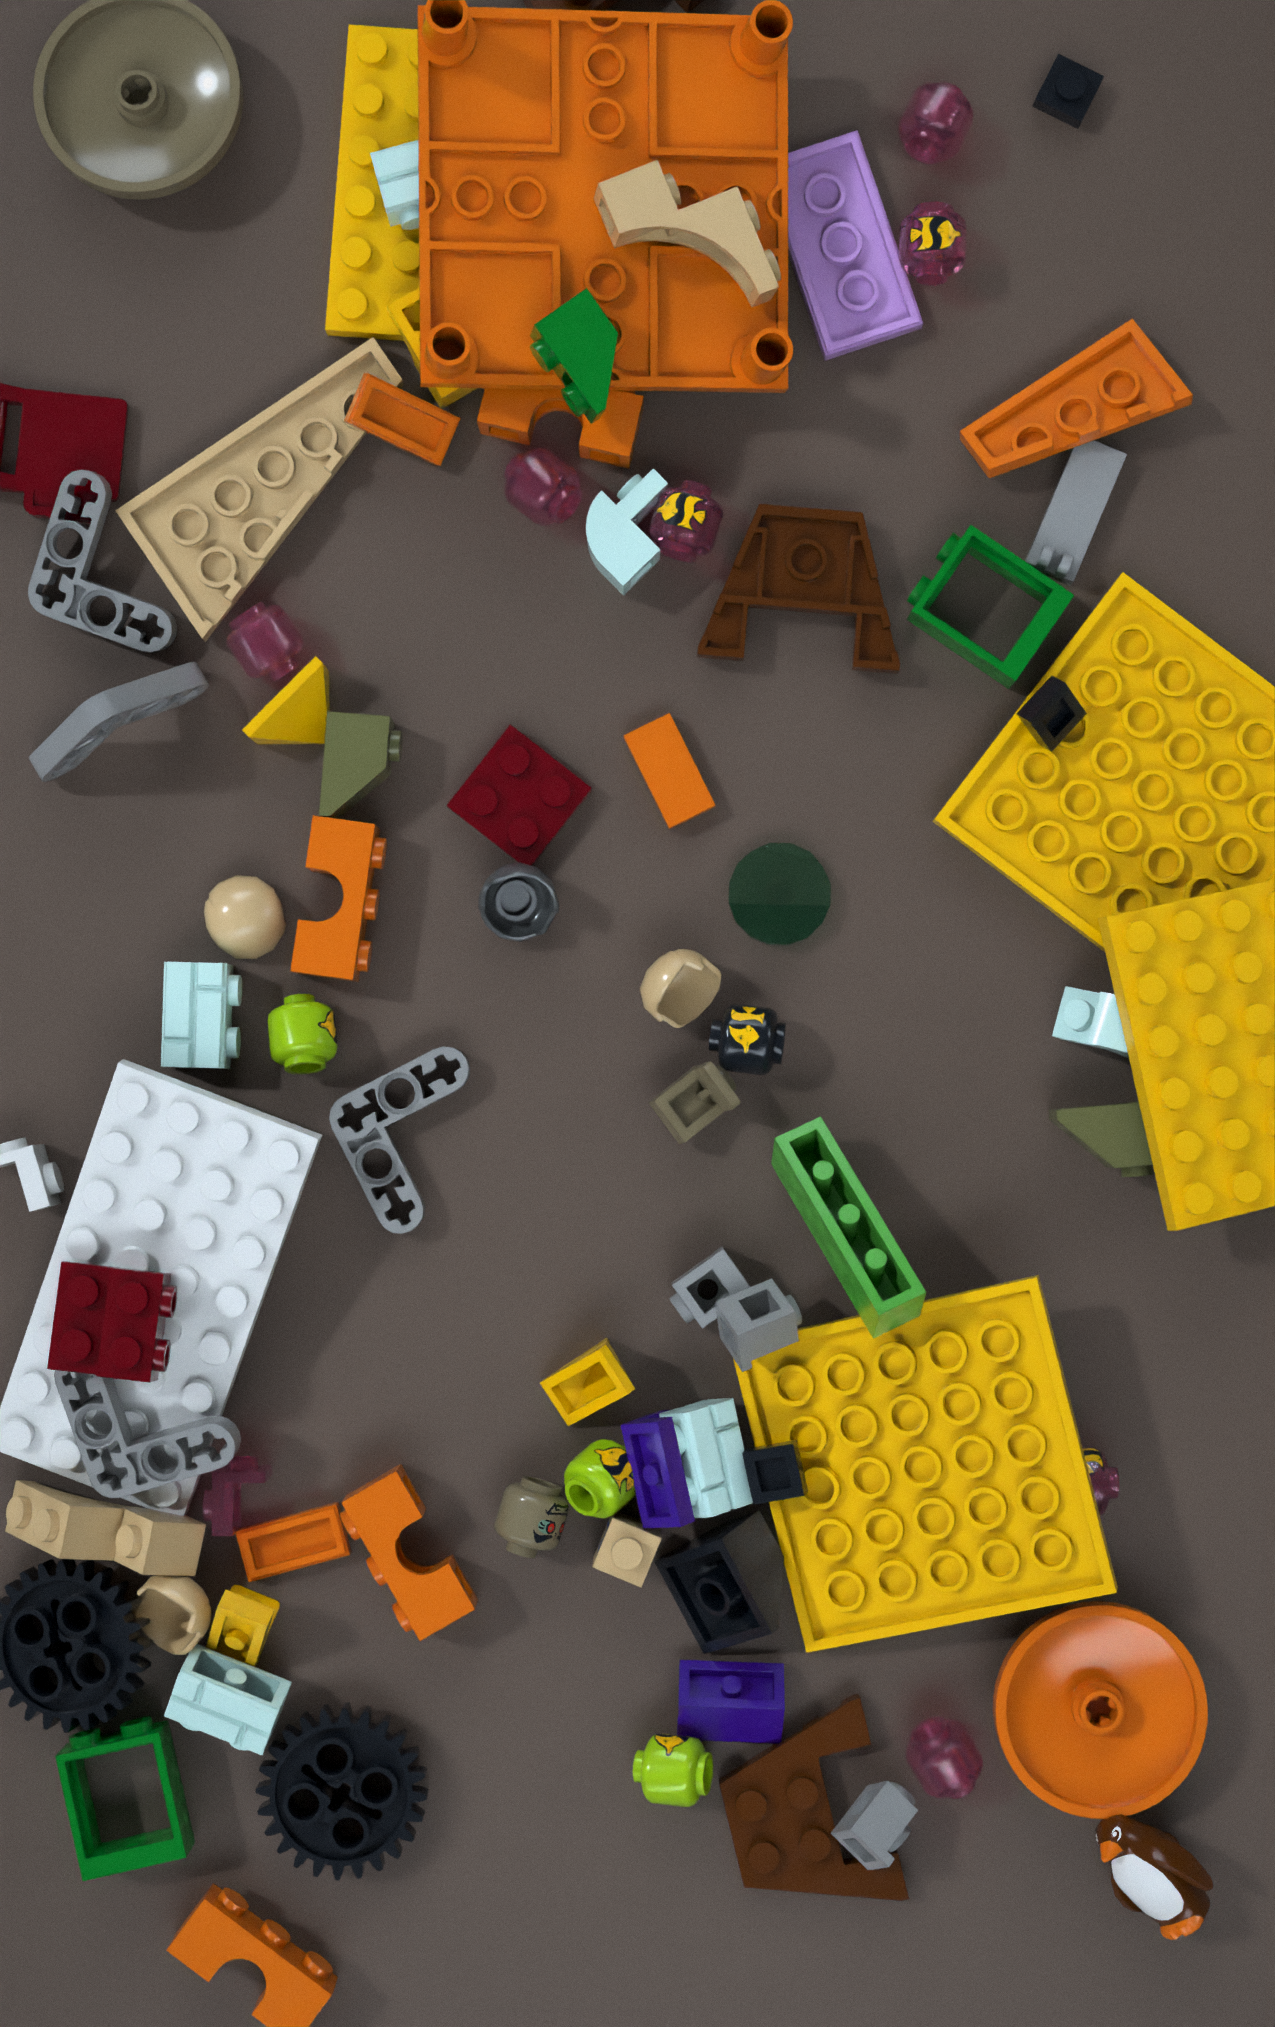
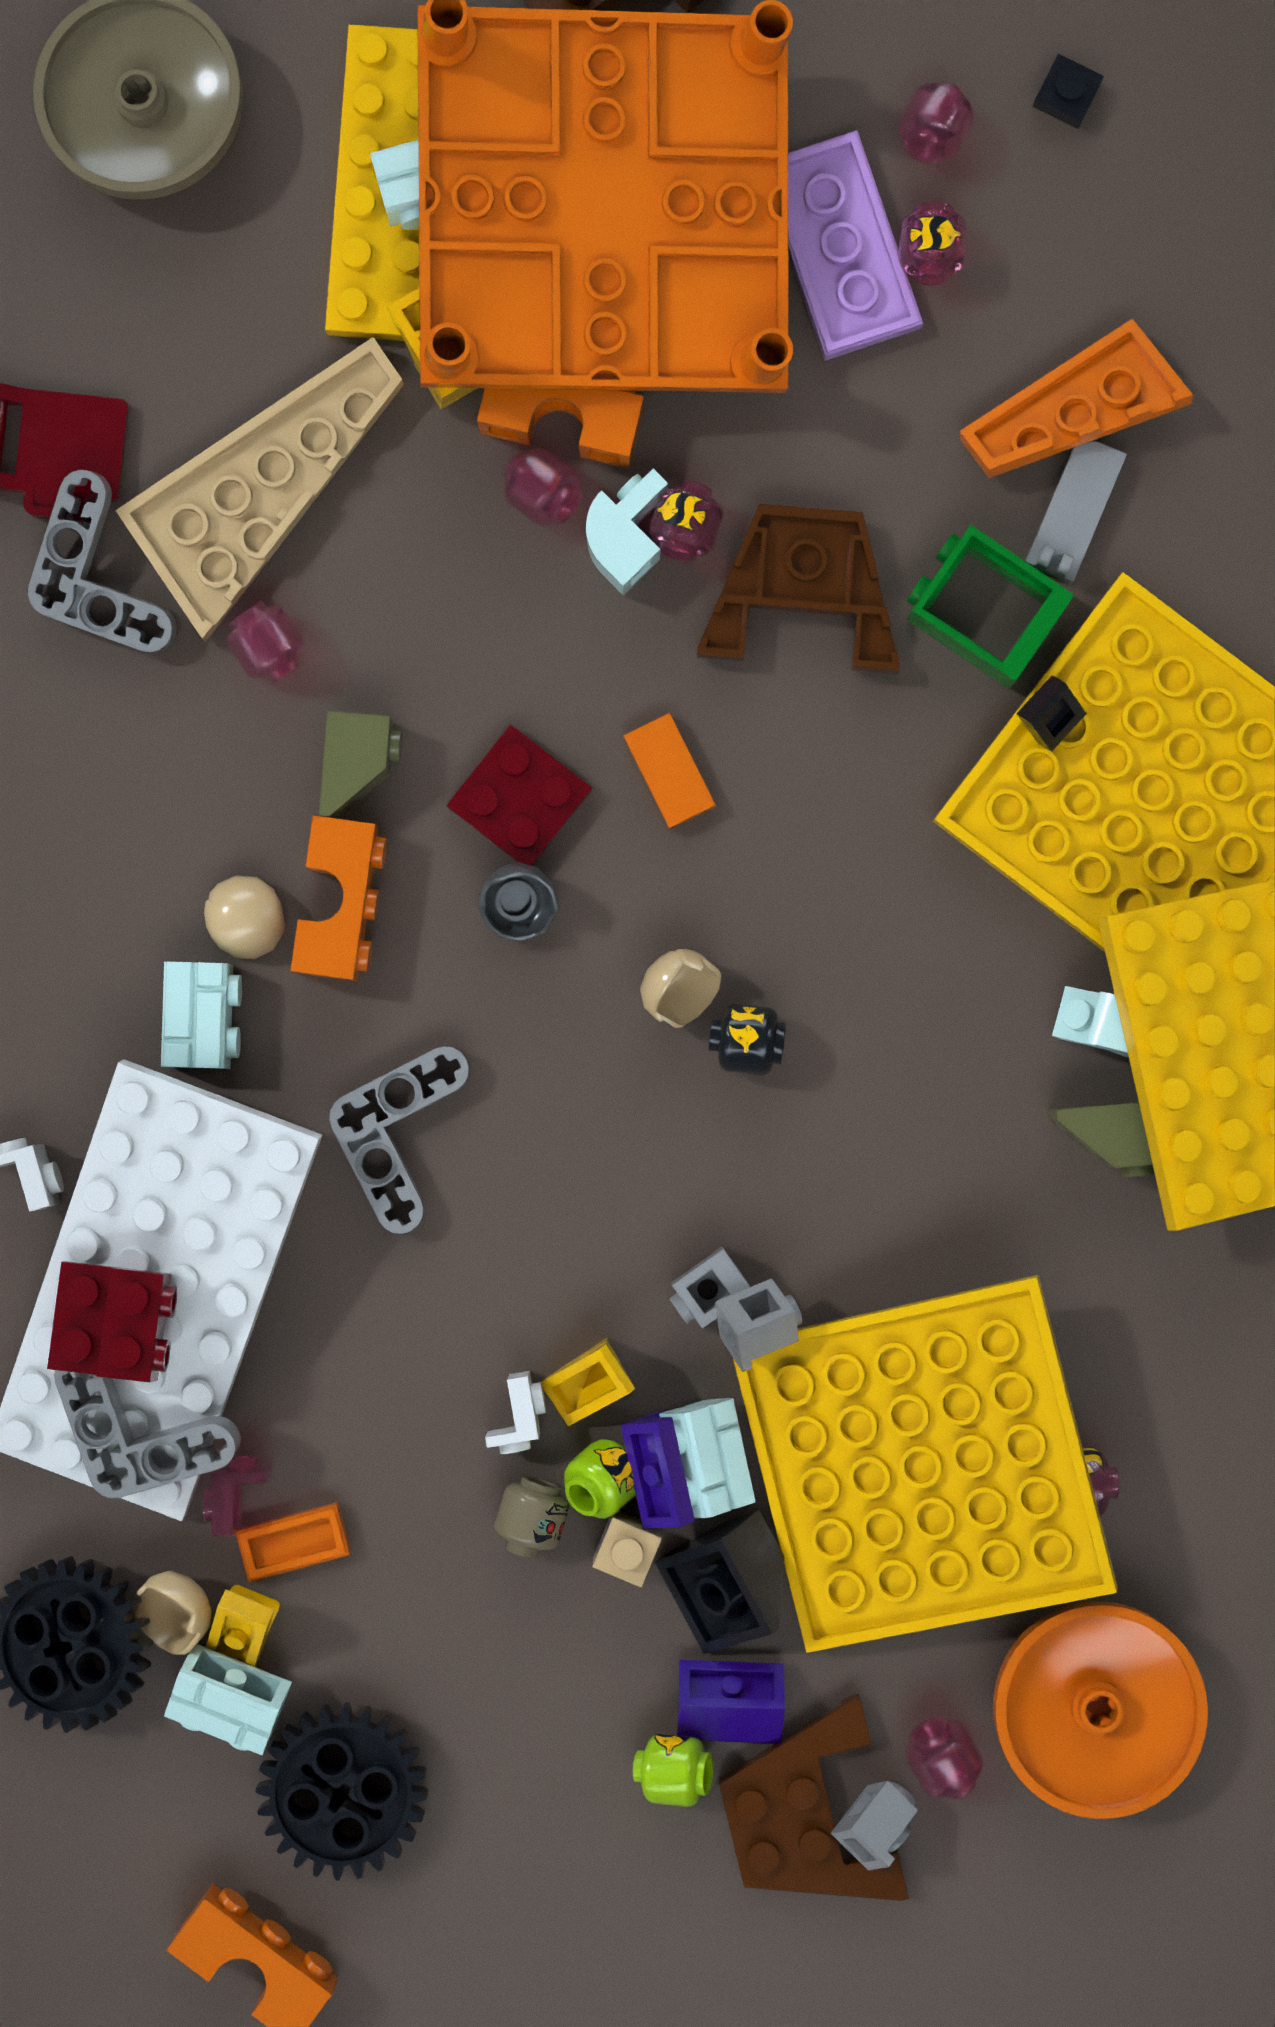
(100, 1530): tan arch -> none
(112, 709): light grey beam -> none
(137, 1851): green window -> none
(296, 712): yellow slope -> none
(302, 1034): lime head -> none
(402, 419): orange tile -> none
(425, 1594): orange arch -> none
(526, 1403): none -> white bracket
(581, 350): green slope -> none
(695, 1100): dark tan bracket -> none
(723, 227): tan arch -> none
(769, 911): clear green tile -> none
(775, 1472): black plate -> none
(847, 1227): bright green brick -> none
(1154, 1875): animal -> none

